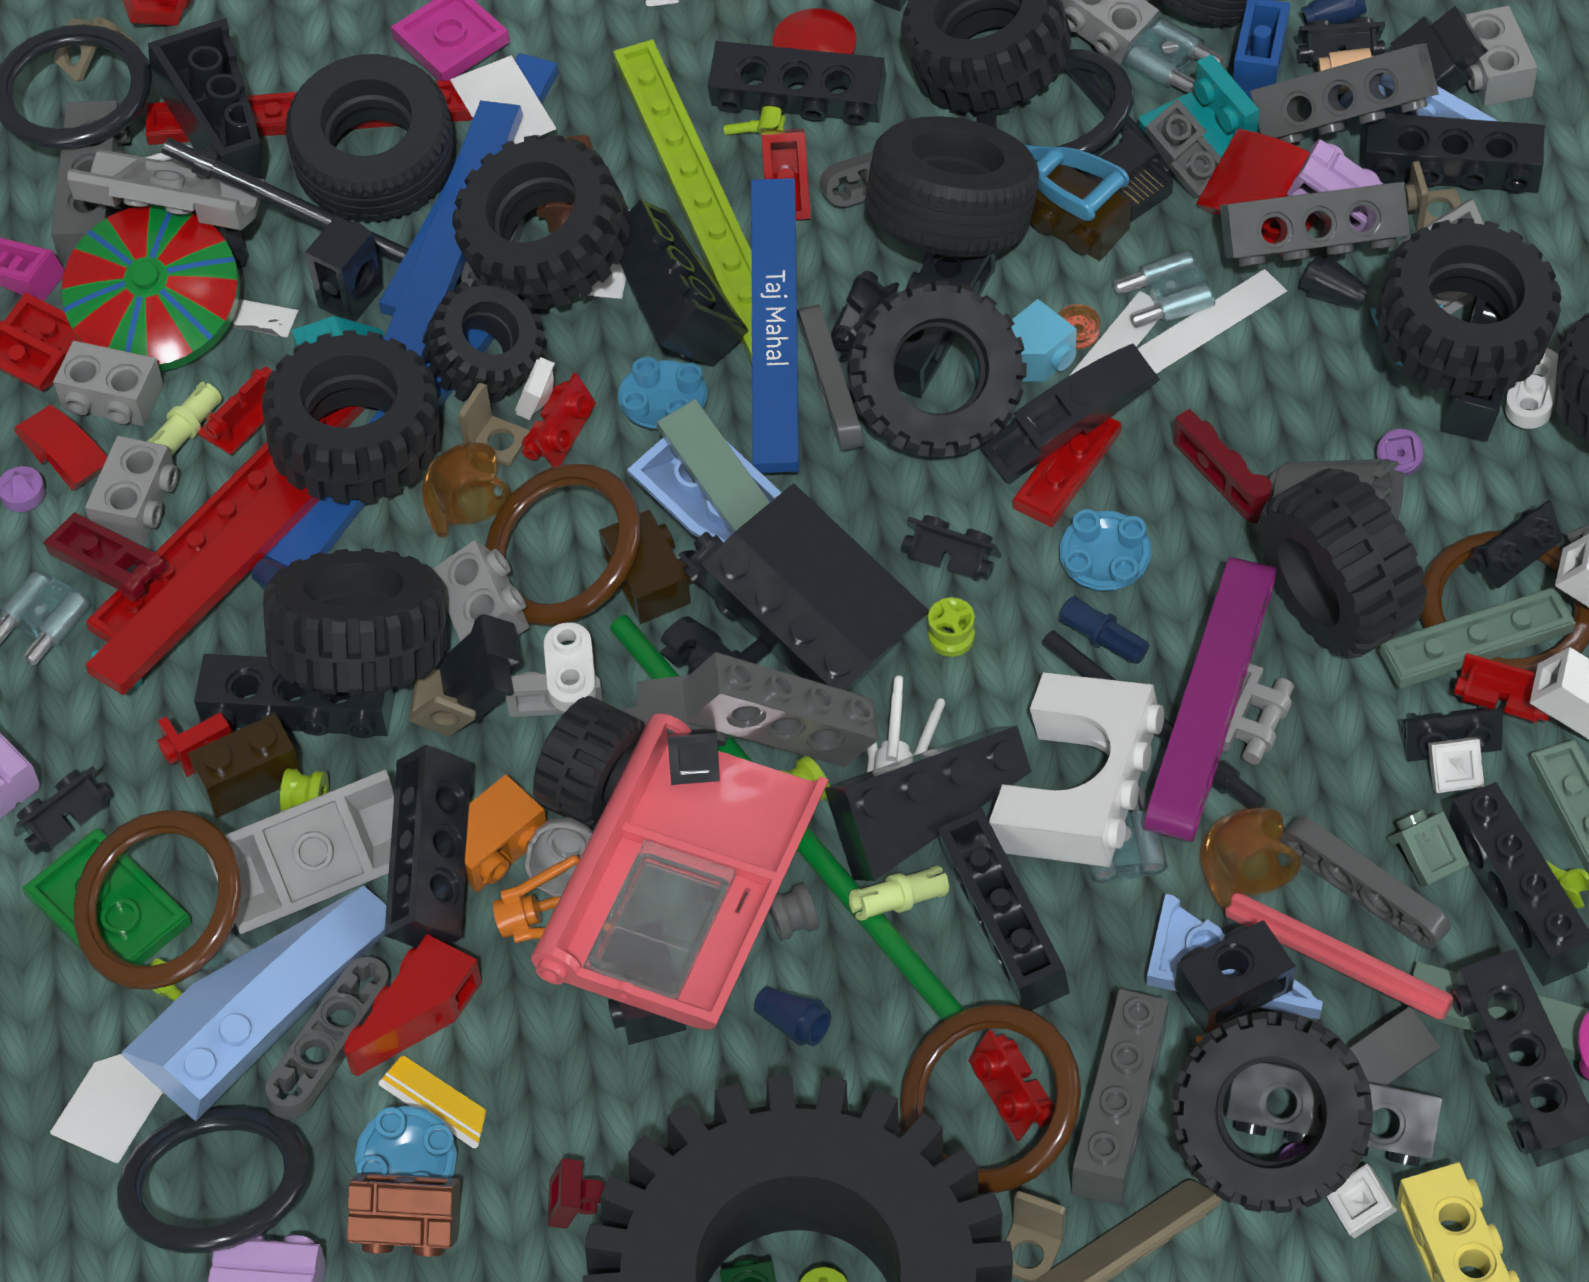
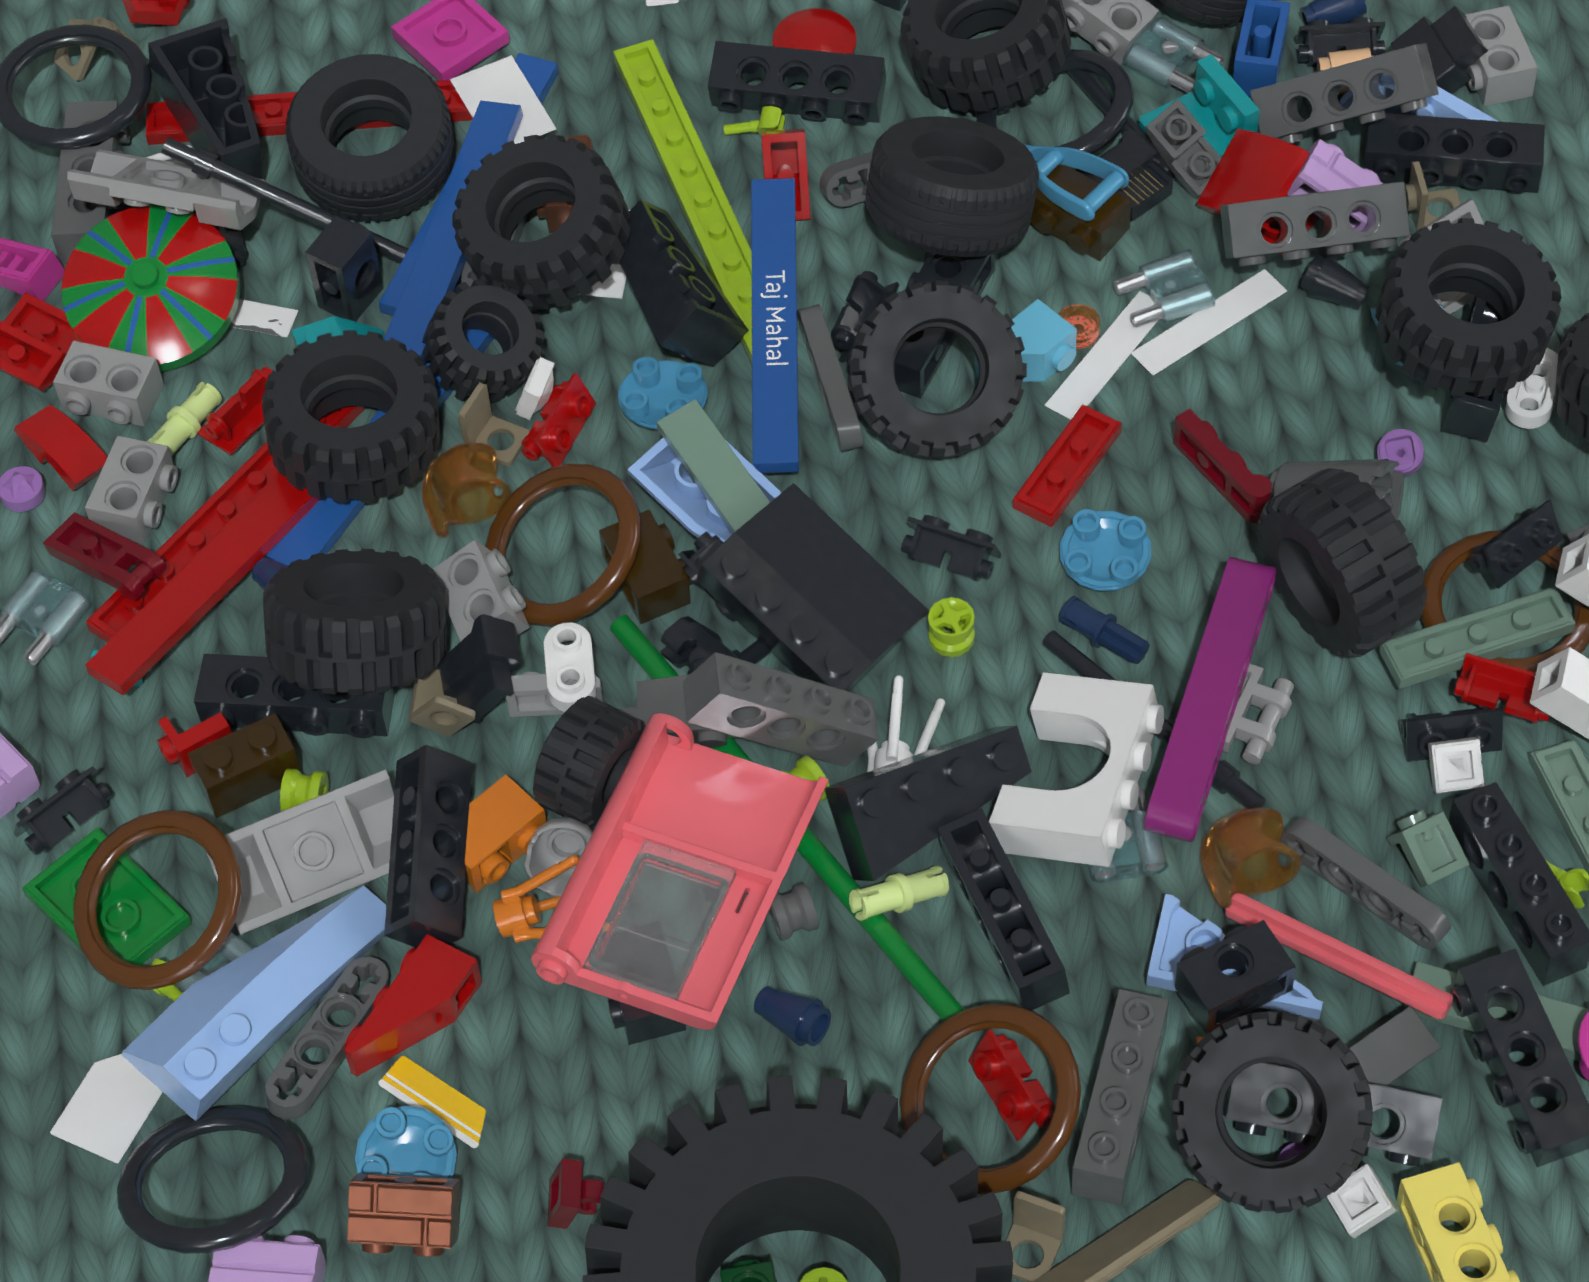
(693, 757): black plate -> none
(1067, 409): black slope -> none

